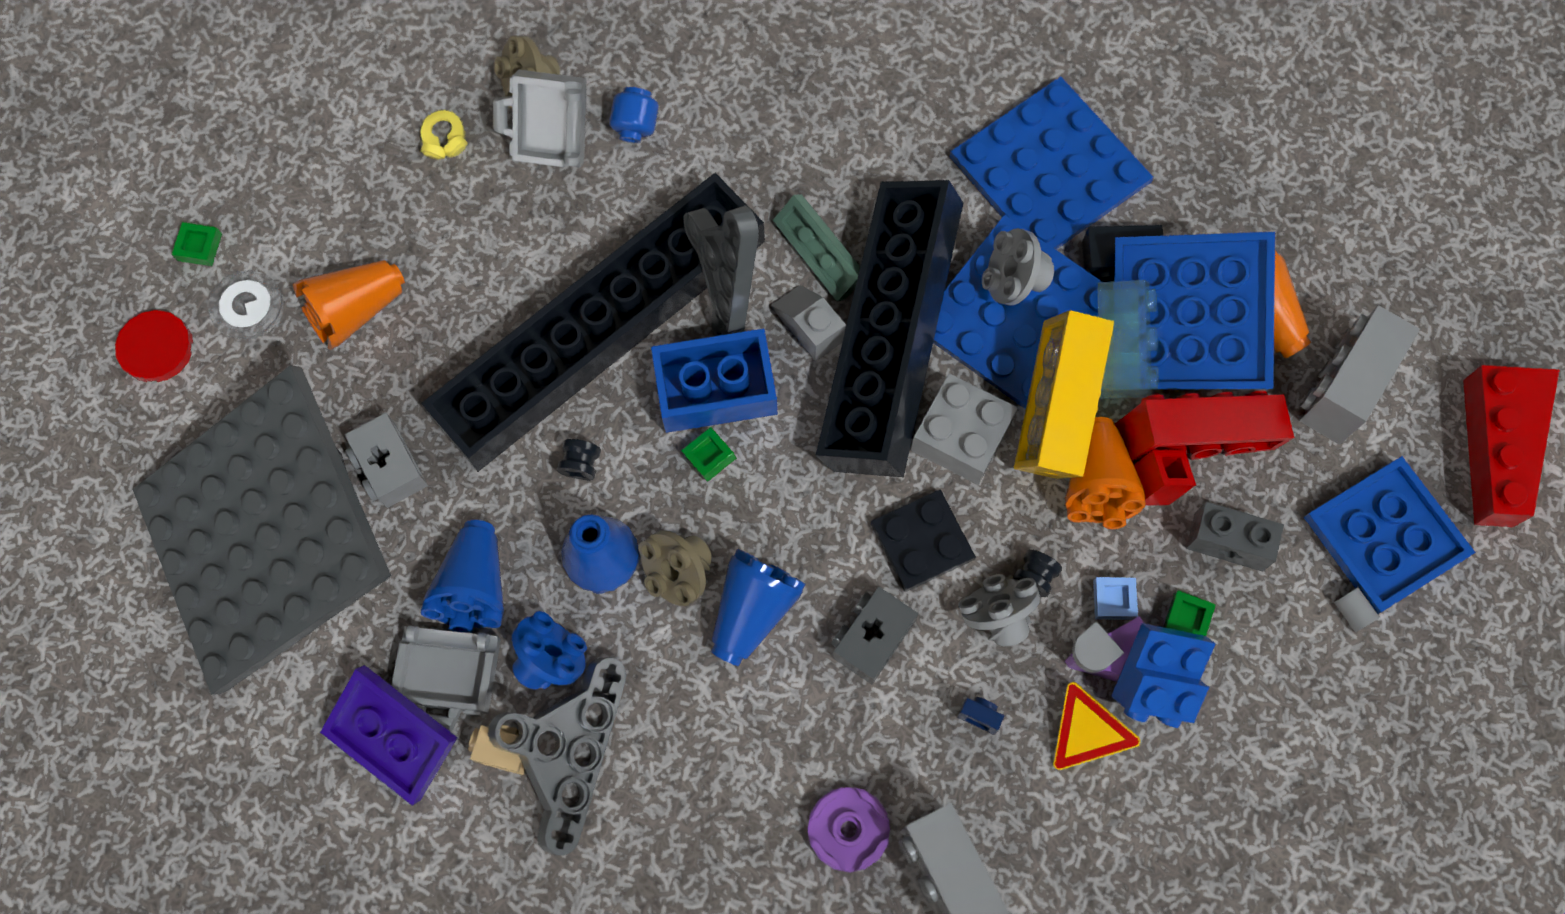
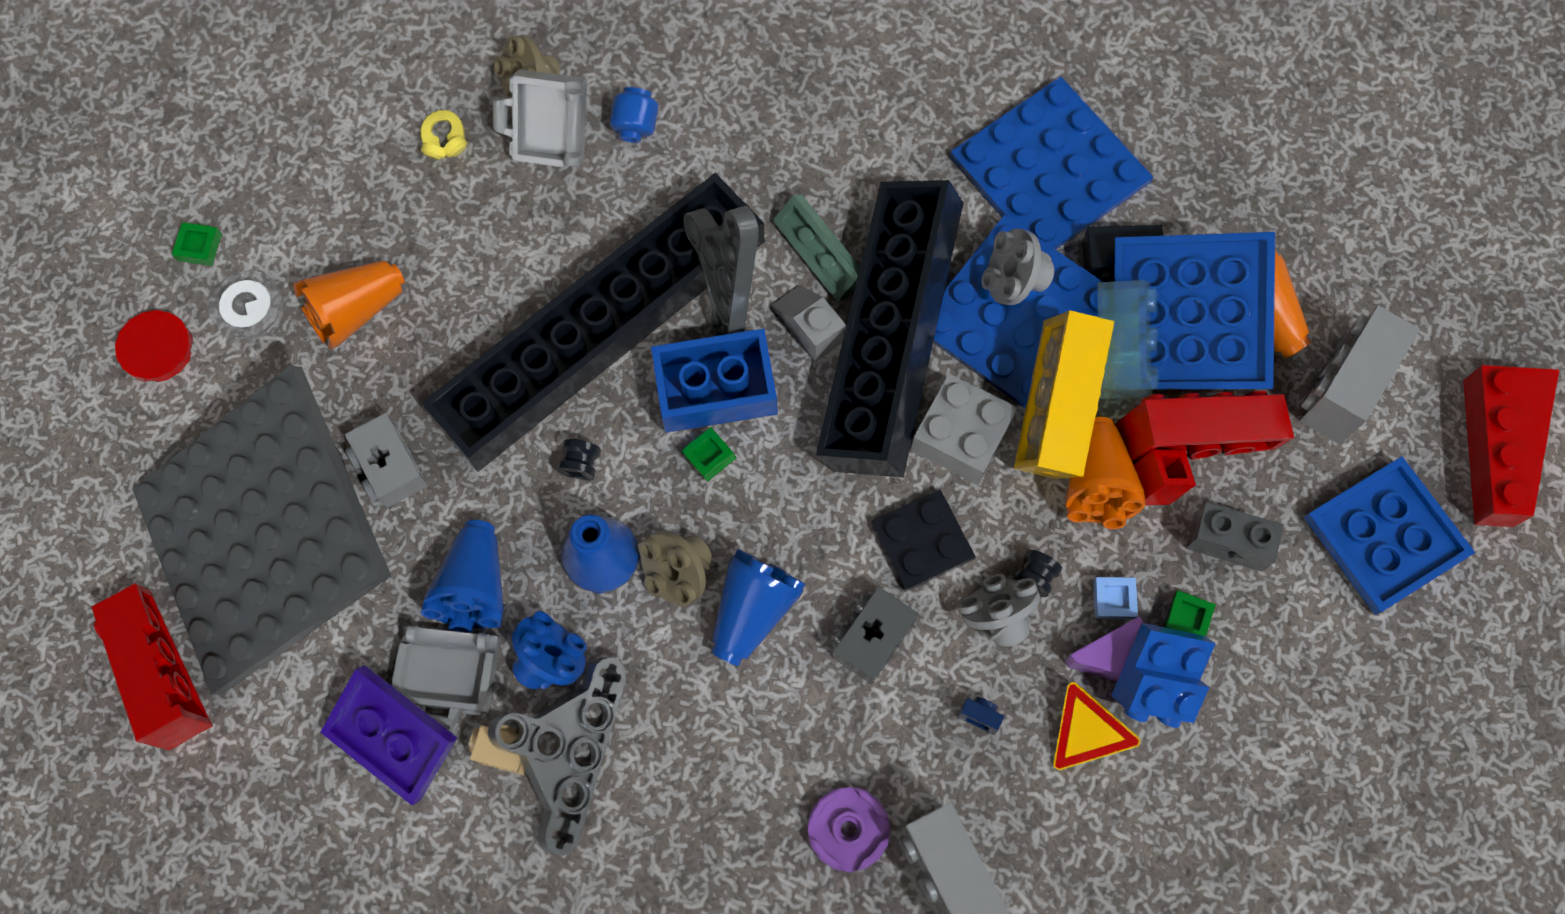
(149, 670): none -> red wedge
(1095, 649): light grey tile -> none
(1357, 609): light grey hinge -> none

